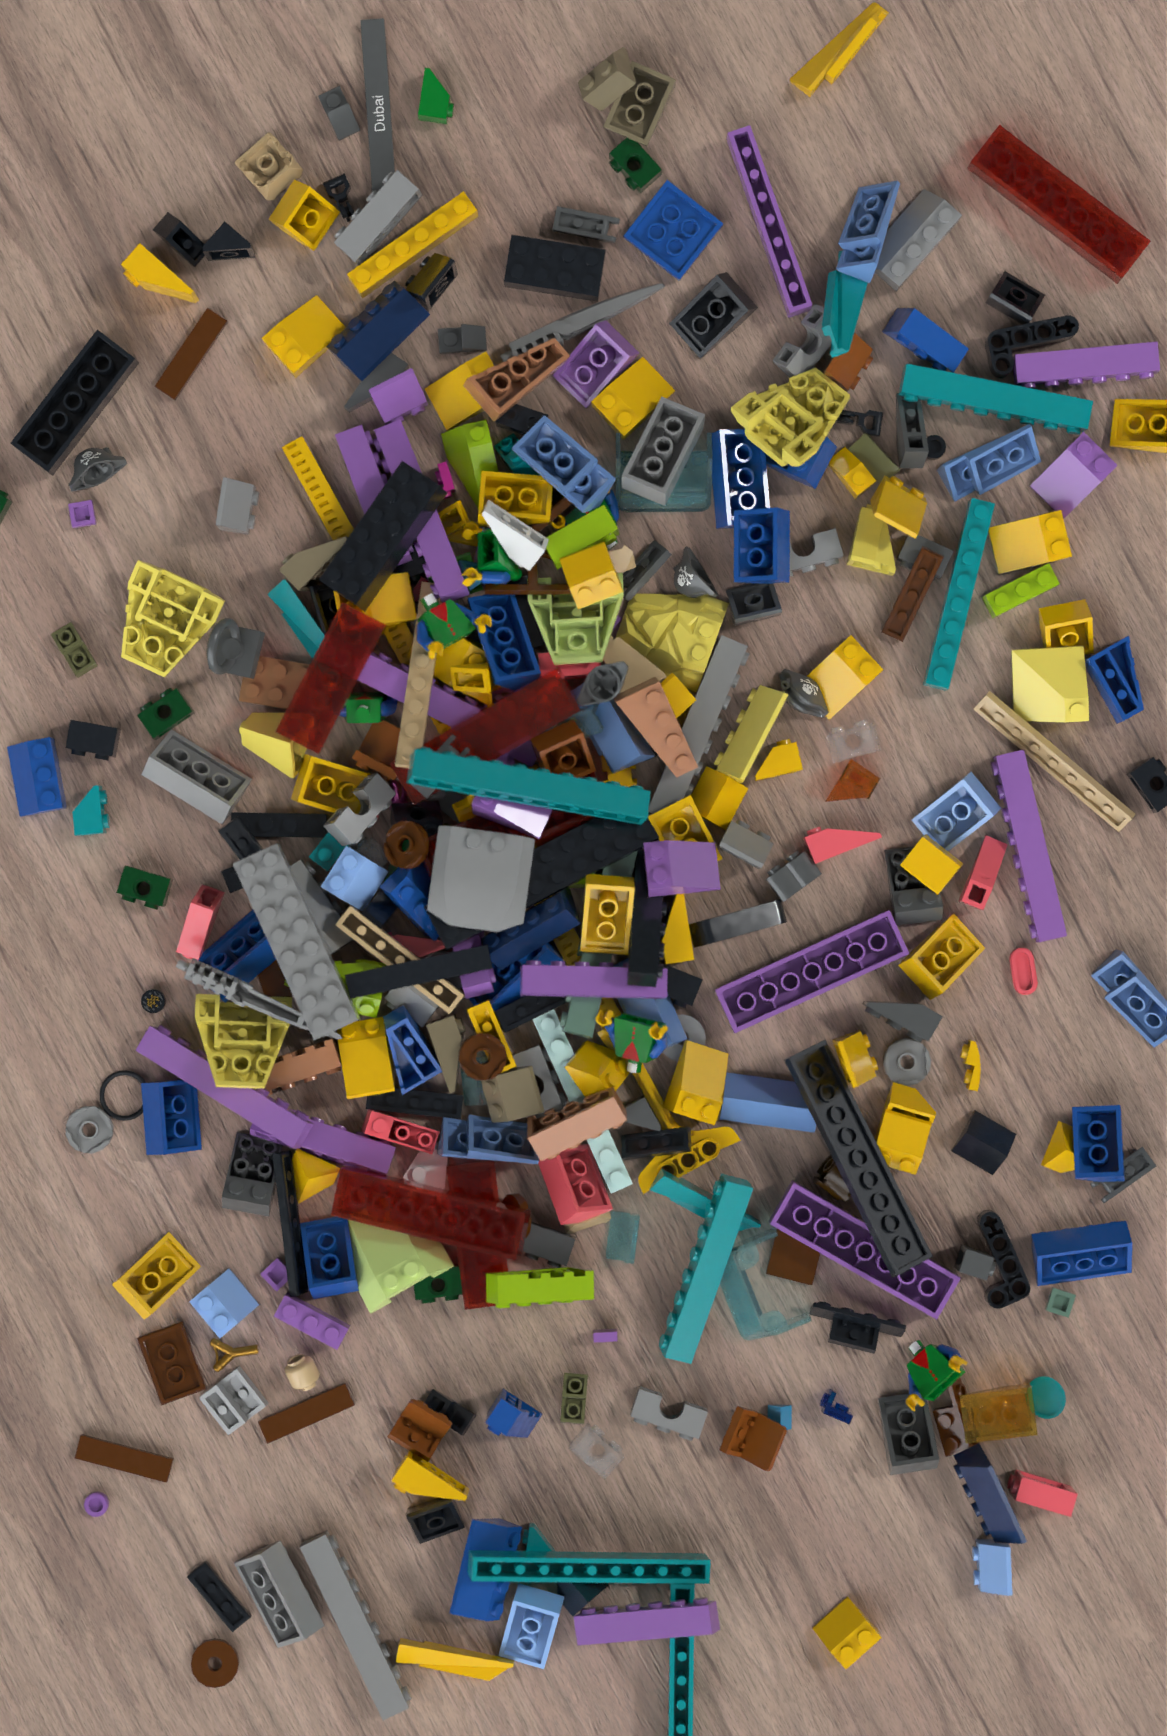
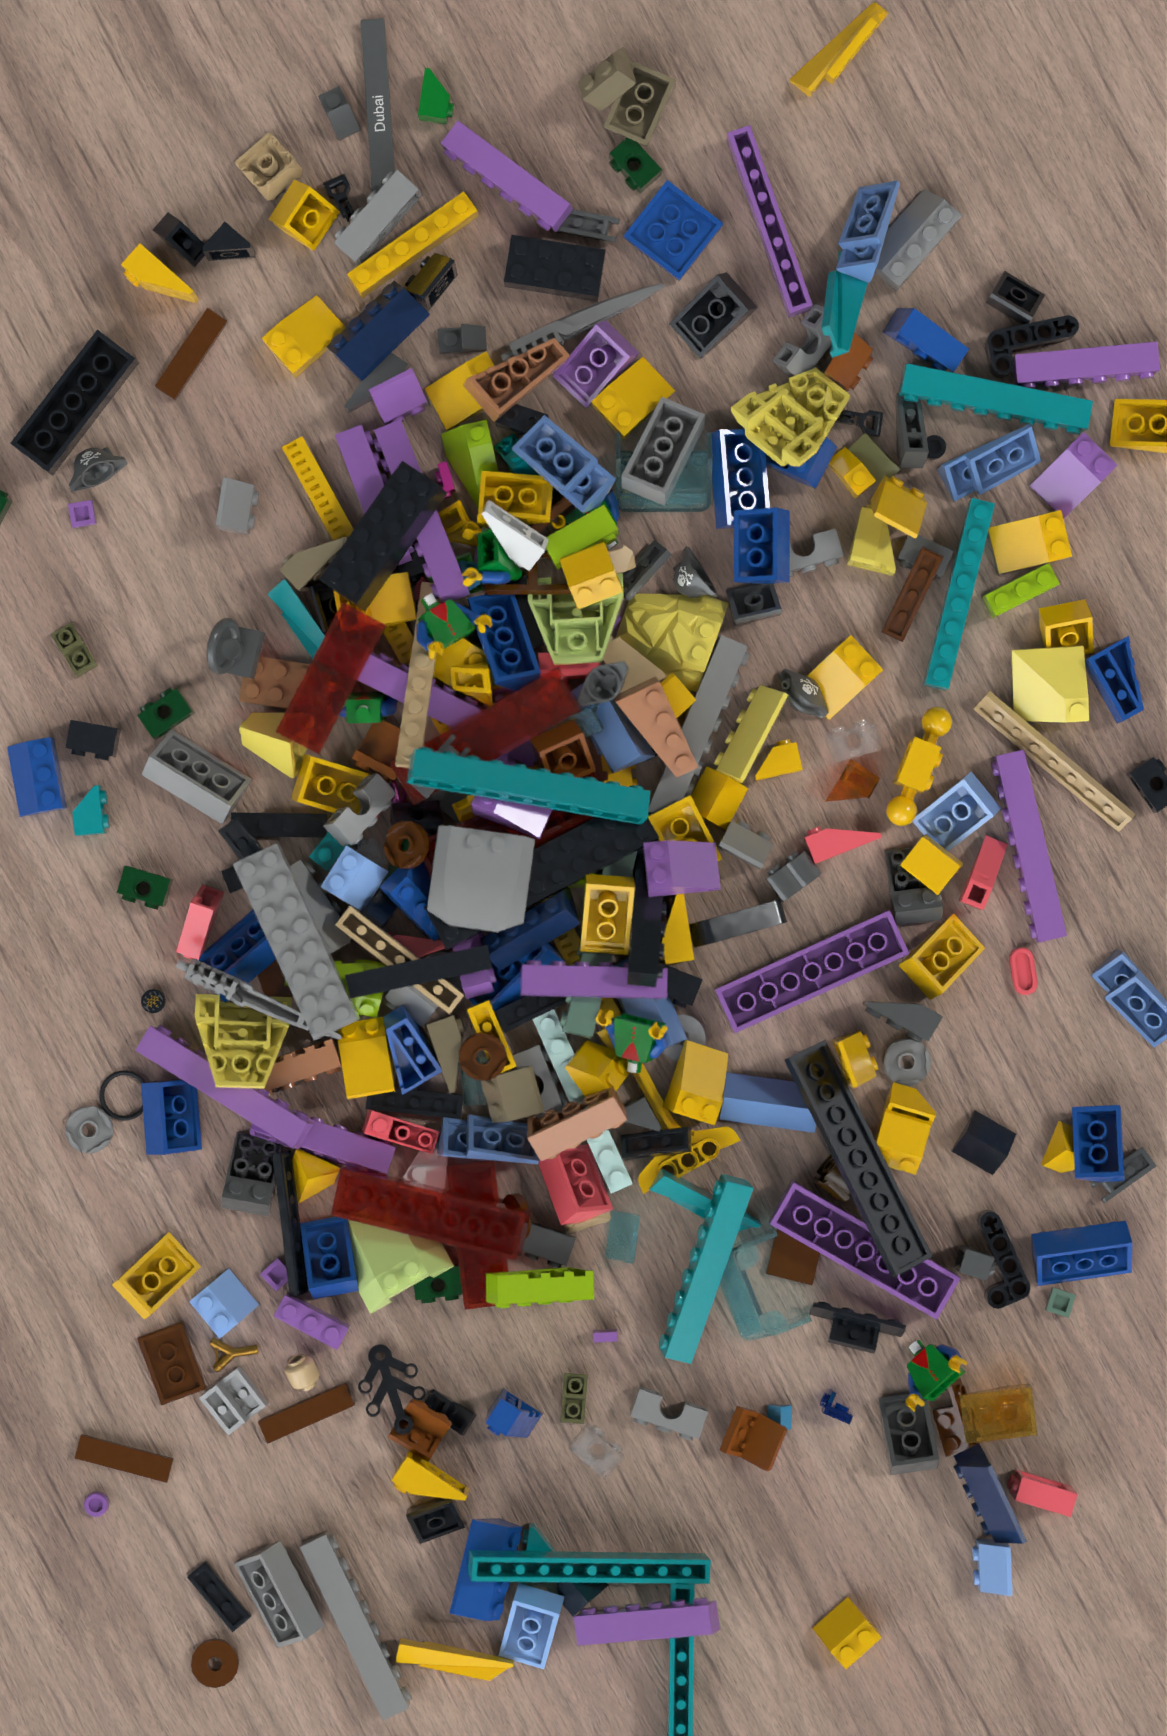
(165, 617): light yellow wedge -> none
(390, 1385): none -> black plant
(506, 176): none -> medium lavender brick
(917, 766): none -> yellow brick
(971, 1057): yellow slope -> none
(1047, 1397): teal piece -> none
(1058, 204): clear red brick -> none

